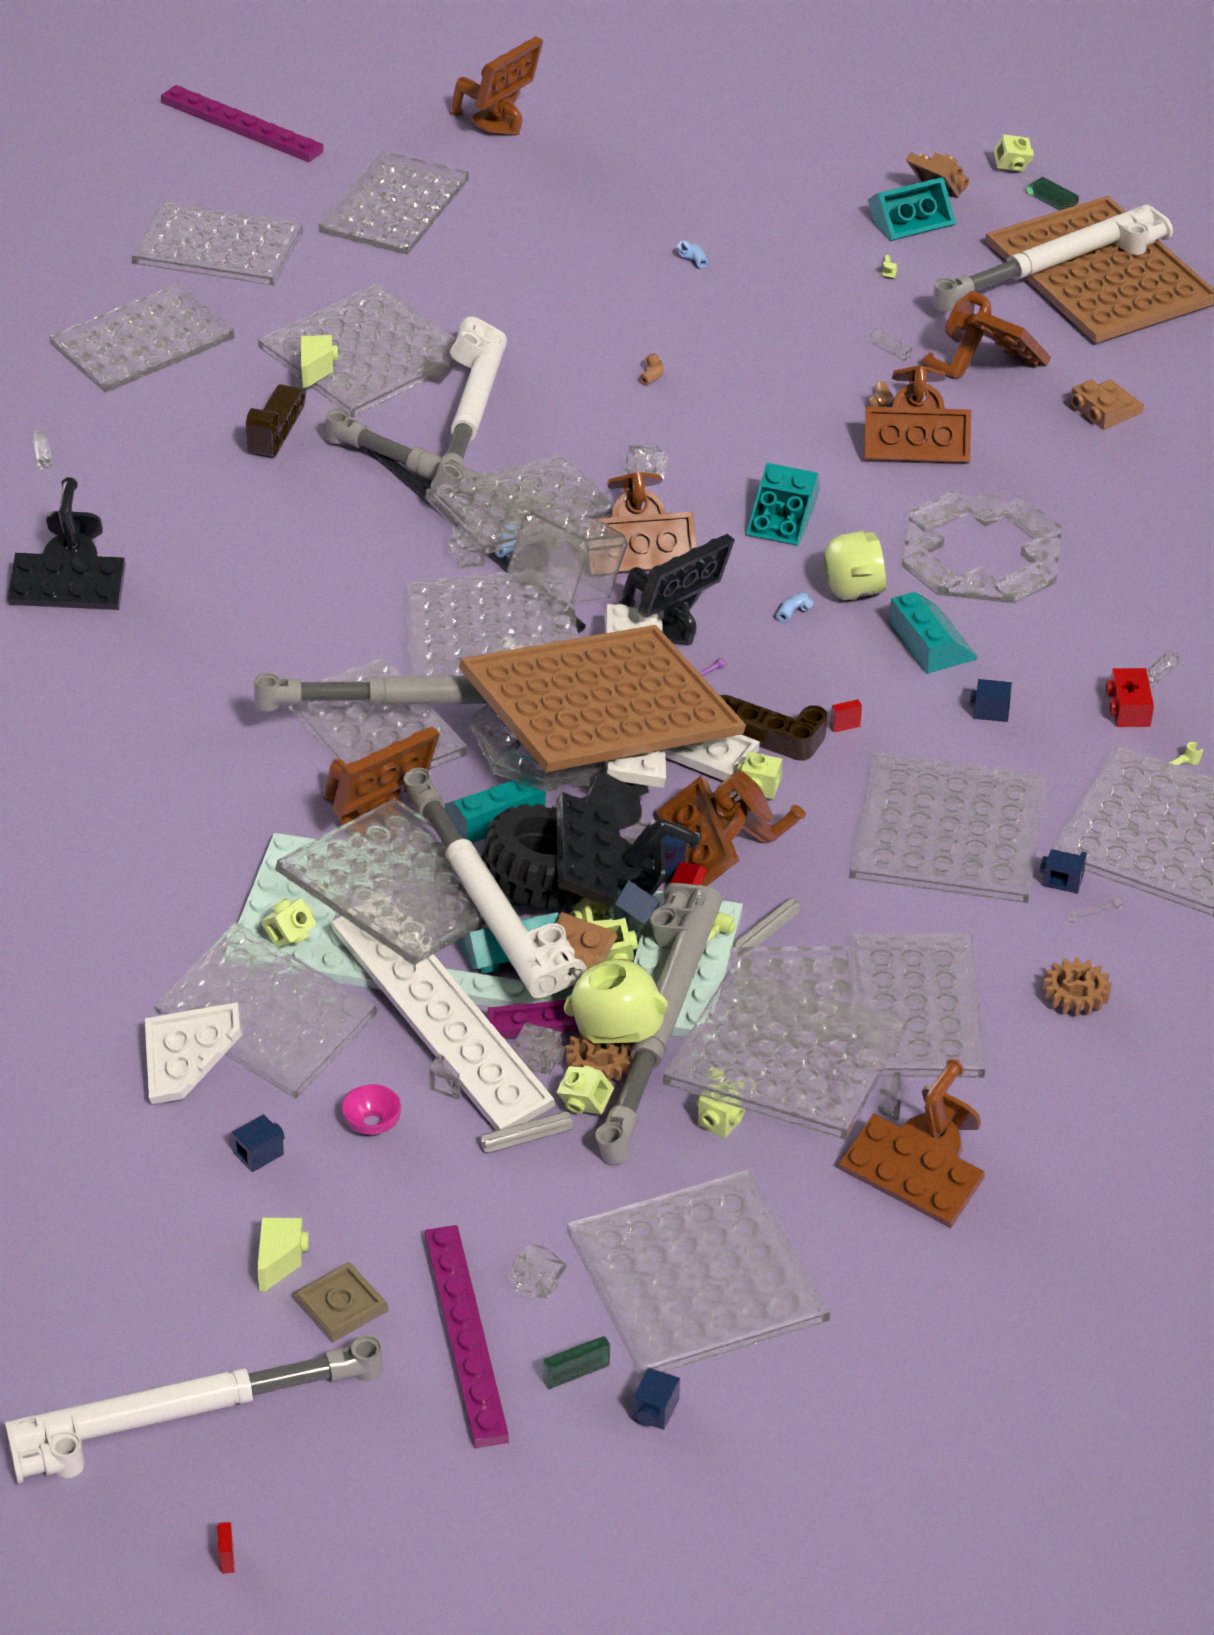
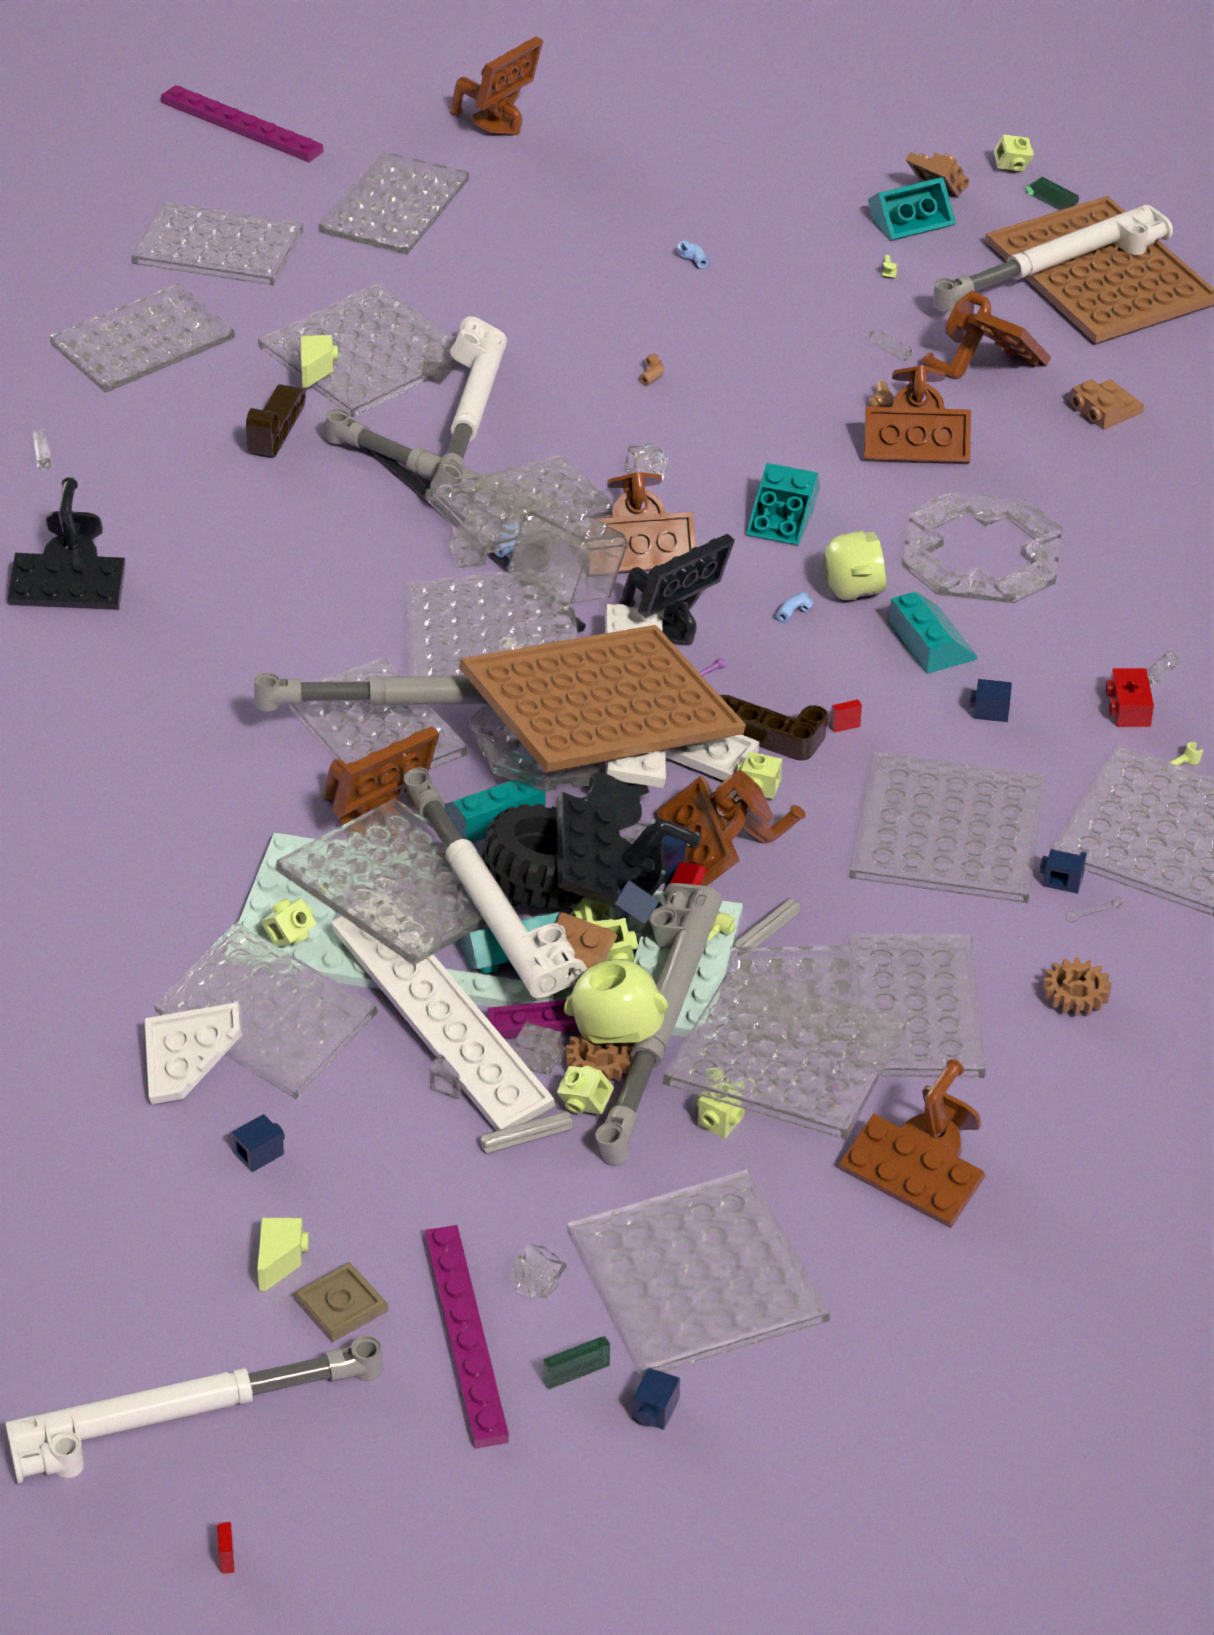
(371, 1101): dark pink piece -> none
(890, 1097): clear slope -> none

